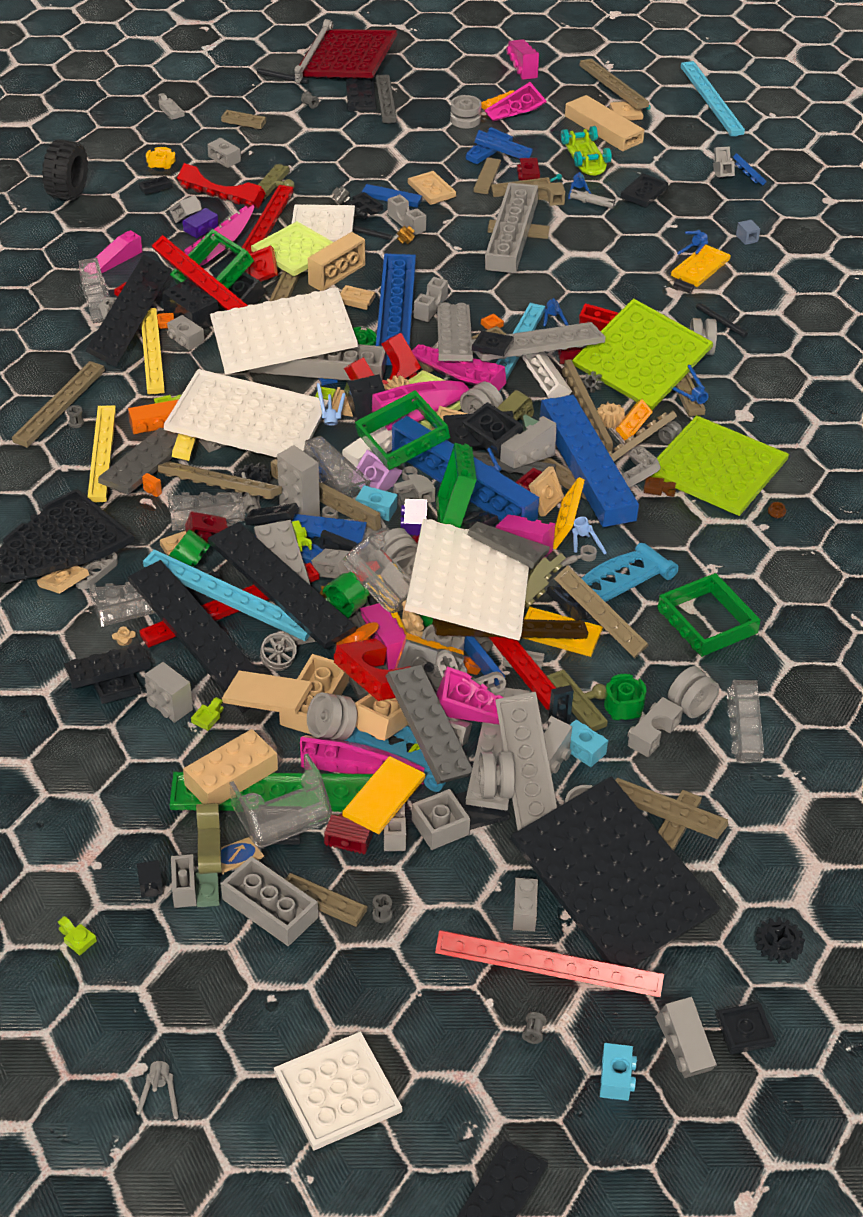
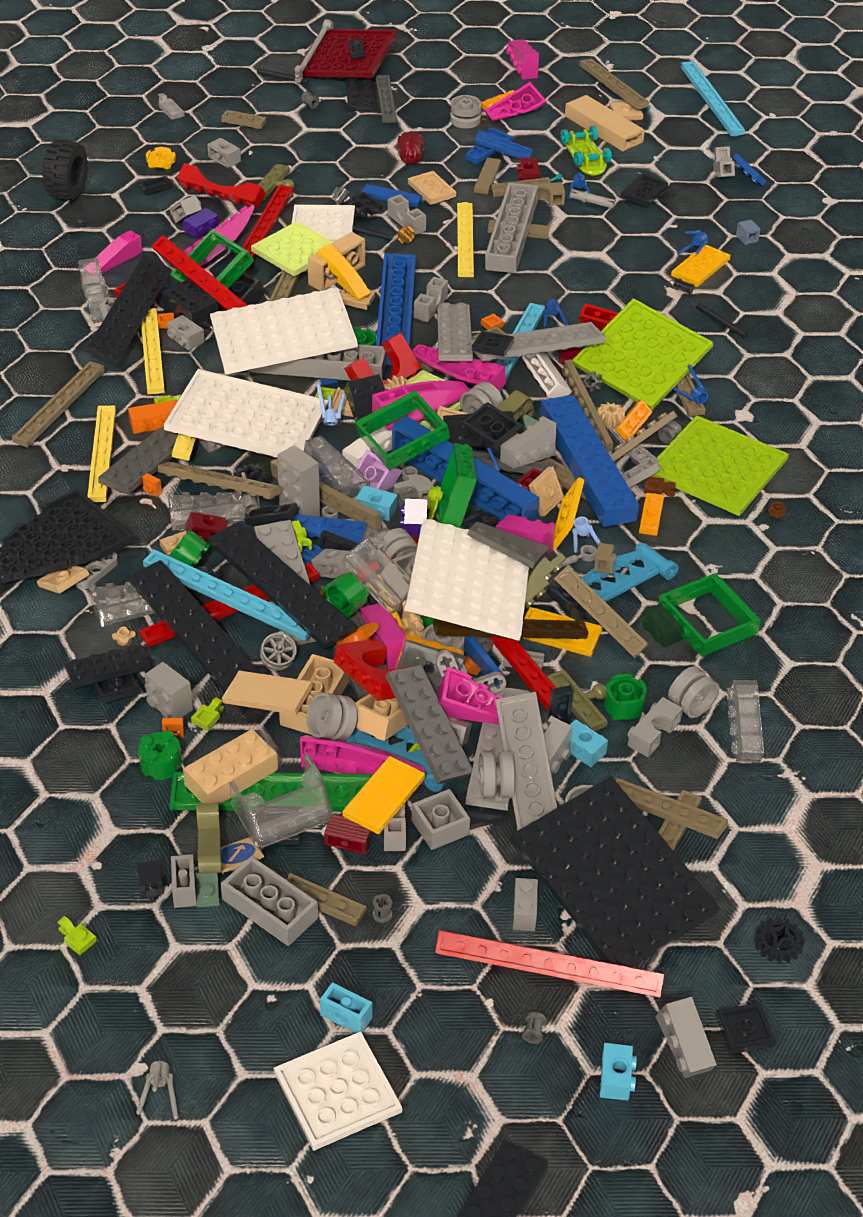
(73, 416): dark grey bush -> none
(159, 755): none -> green brick
(174, 725): none -> orange plate
(263, 265): red plate -> none
(346, 1008): none -> medium azure brick
(347, 276): none -> yellow slope
(356, 48): none -> black plate
(410, 144): none -> dark red piece
(434, 496): none -> lime plate
(465, 239): none -> light yellow plate
(605, 558): none -> dark tan brick
(651, 514): none -> light orange plate
(662, 625): none -> clear green brick
(708, 331): light grey wheel -> none

